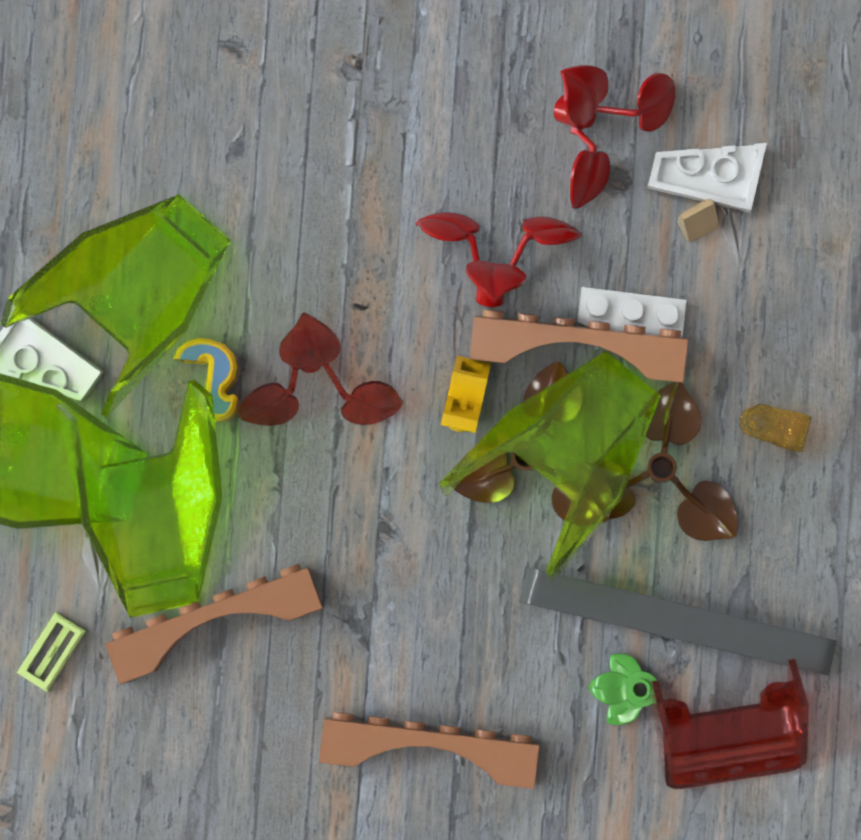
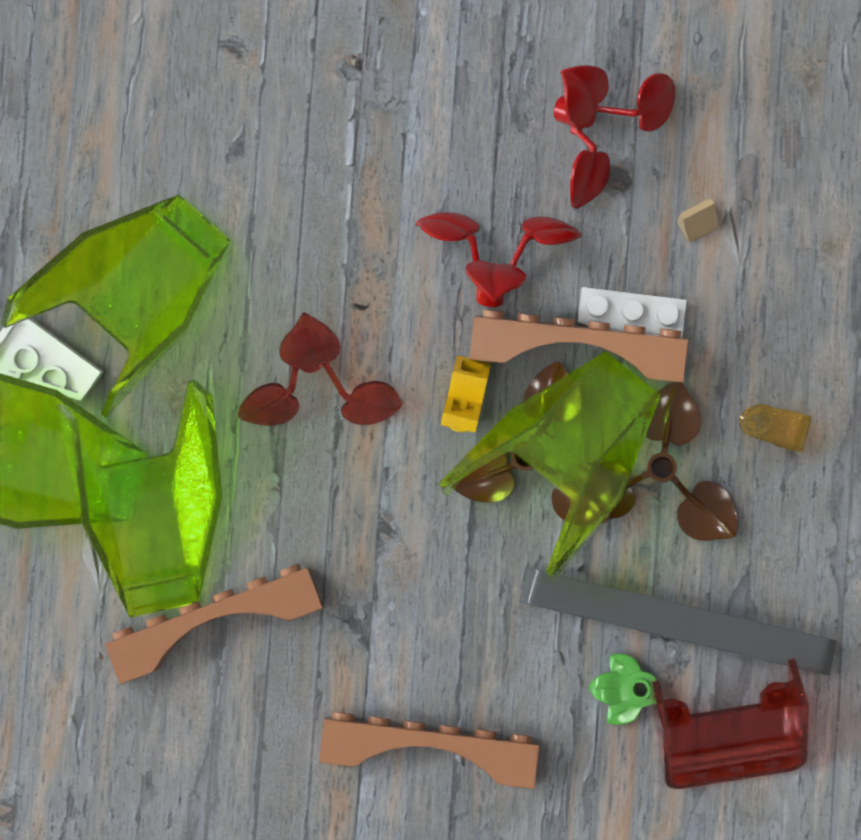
(68, 626): yellowish green tile -> none
(221, 374): animal -> none
(720, 174): white wing -> none

